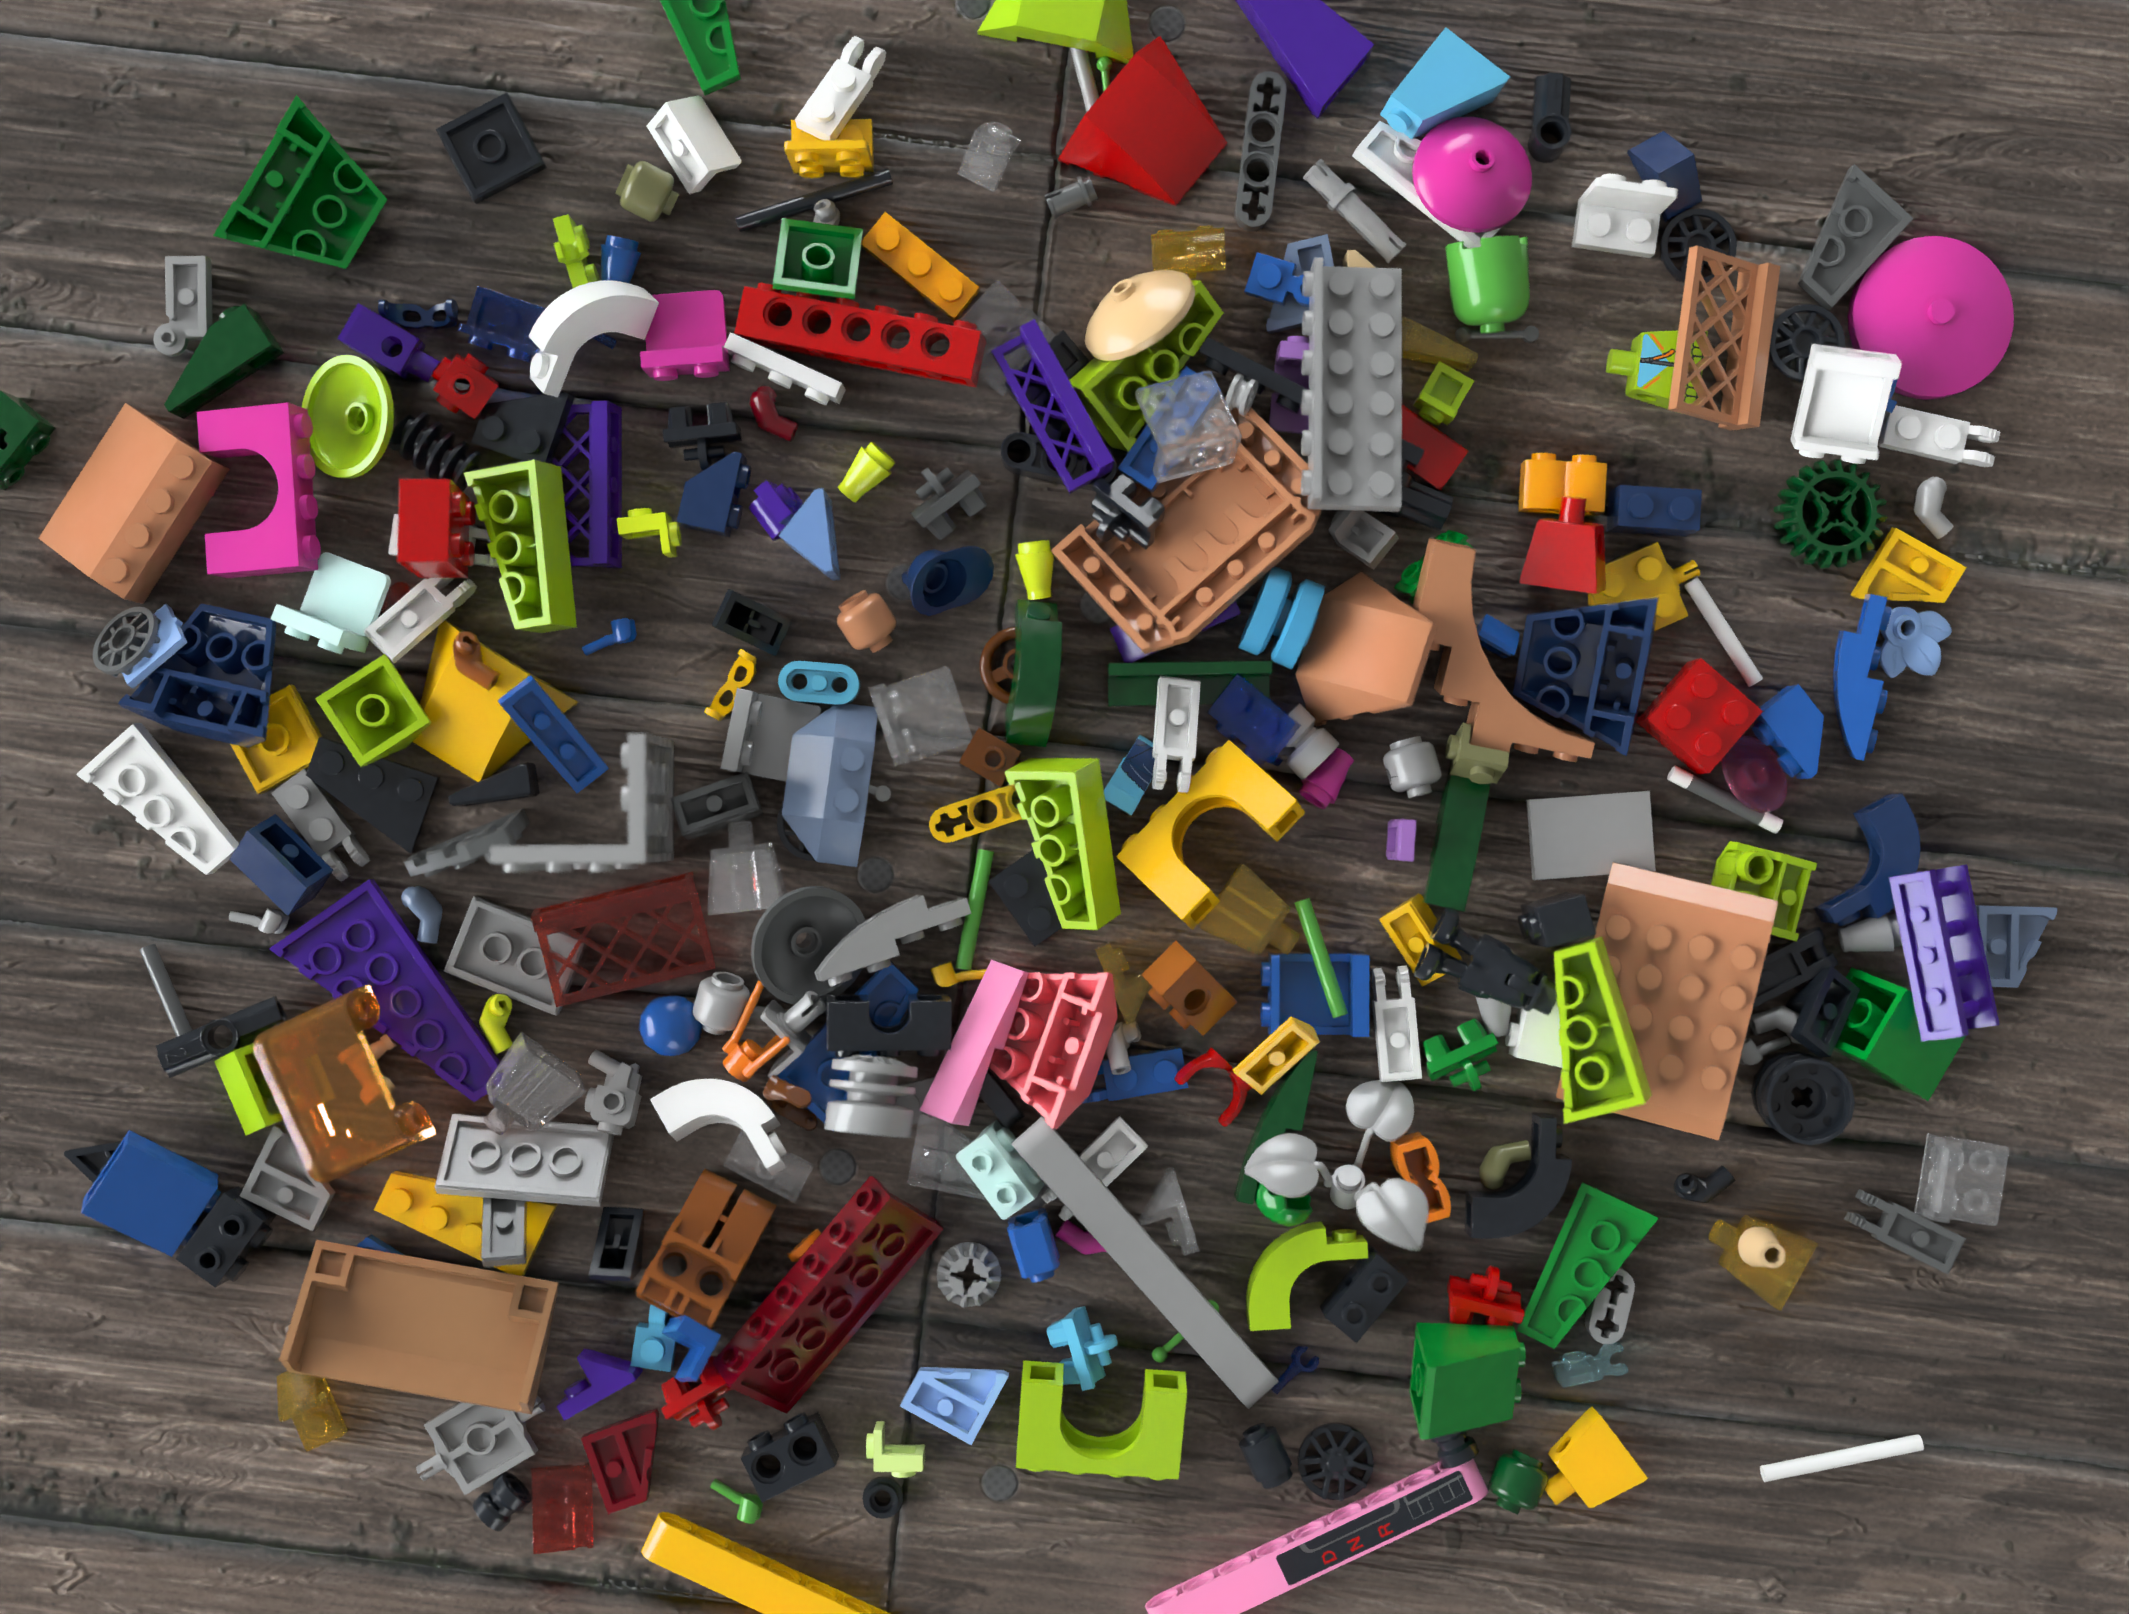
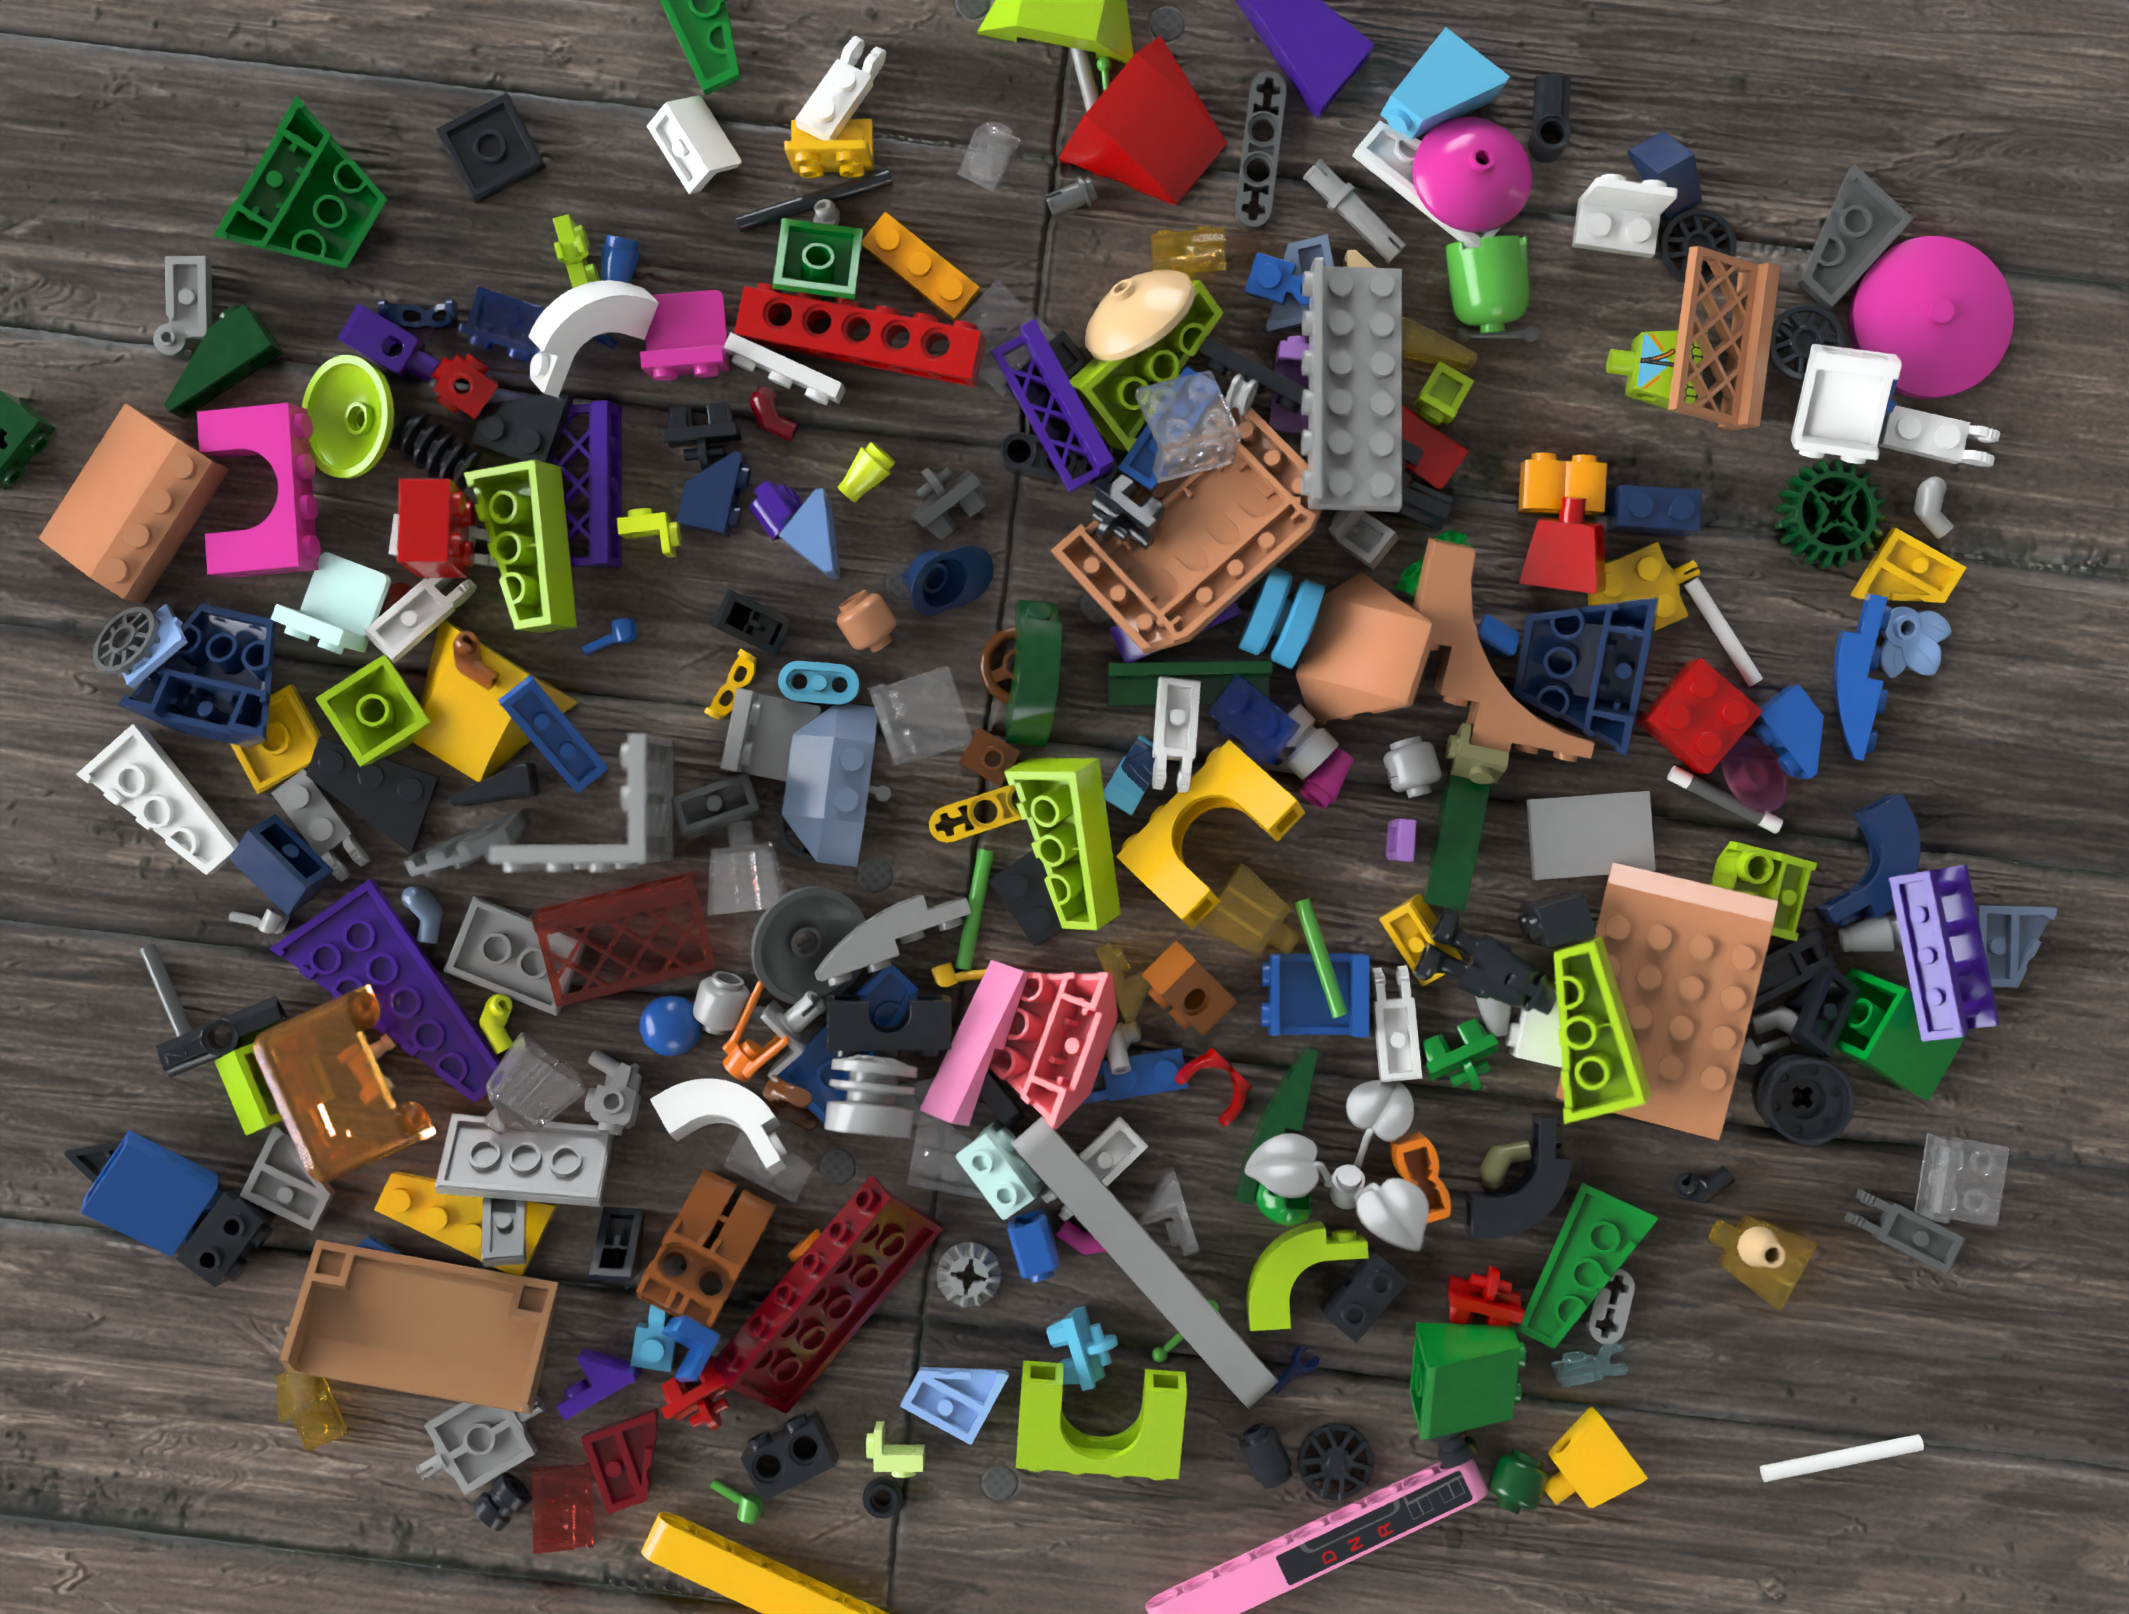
(647, 191): olive head -> none
(1036, 568): neon yellow cone -> none
(1277, 1054): yellow slope -> none

